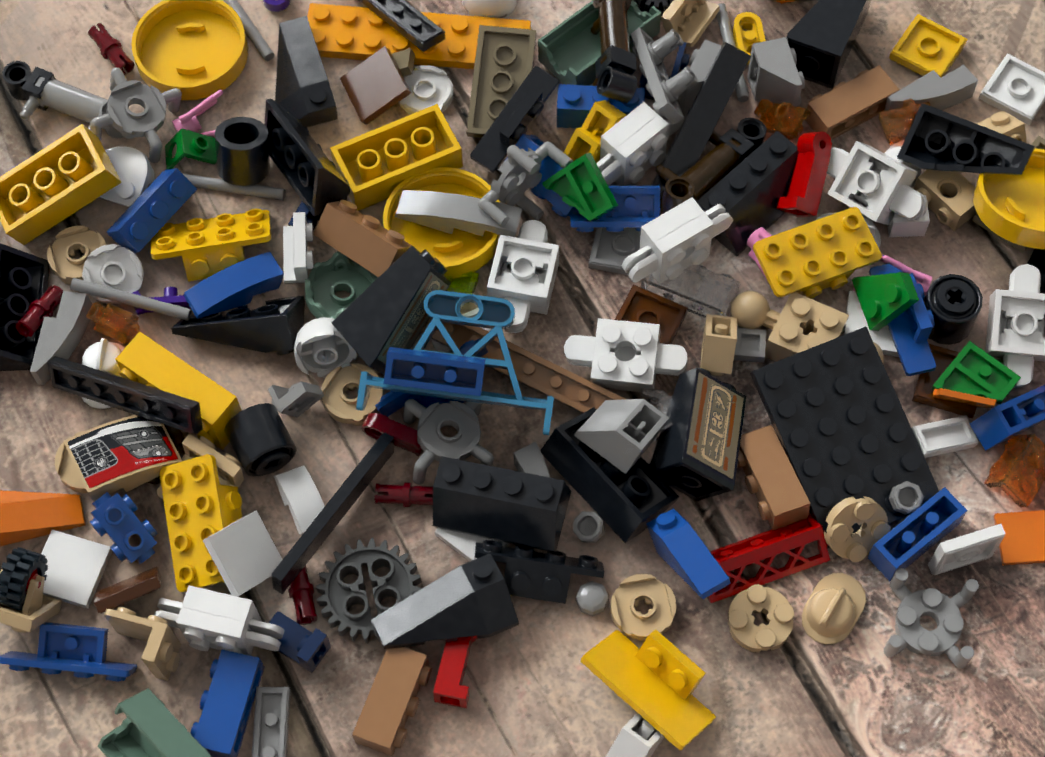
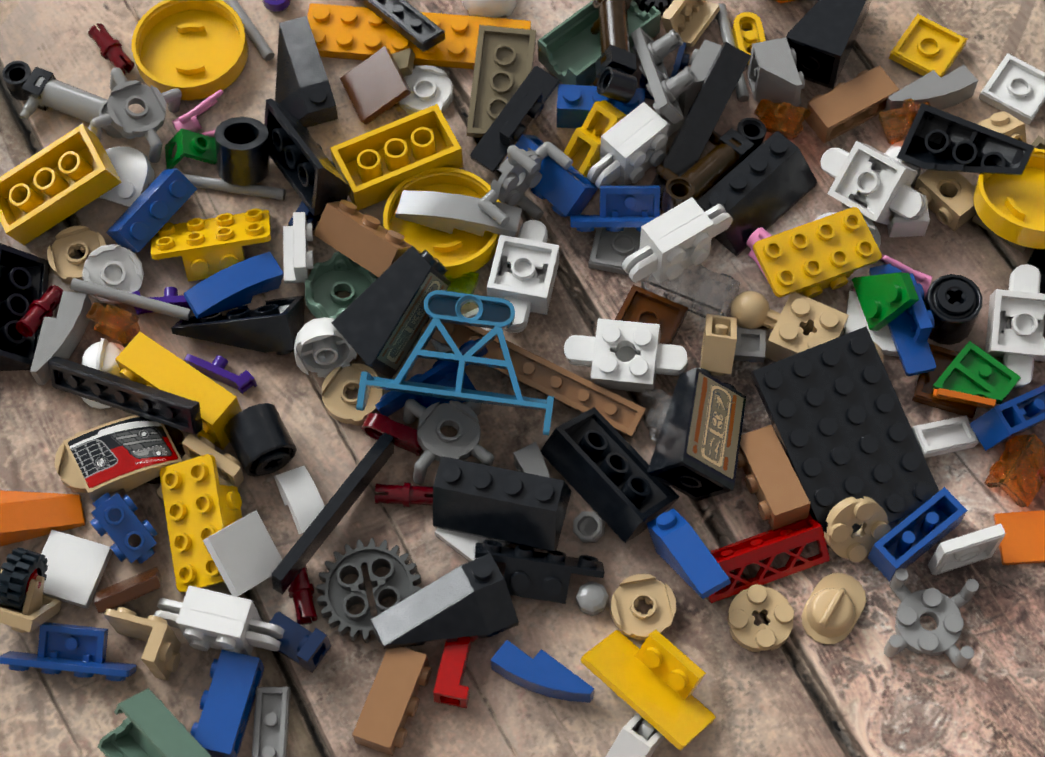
(217, 371): none -> dark purple piece
(296, 398): light grey bracket -> none
(434, 371): blue brick -> none
(540, 675): none -> blue slope
(583, 187): green wing -> none
(622, 430): light grey slope -> none
(808, 175): red leg -> none
(906, 497): light grey tile -> none

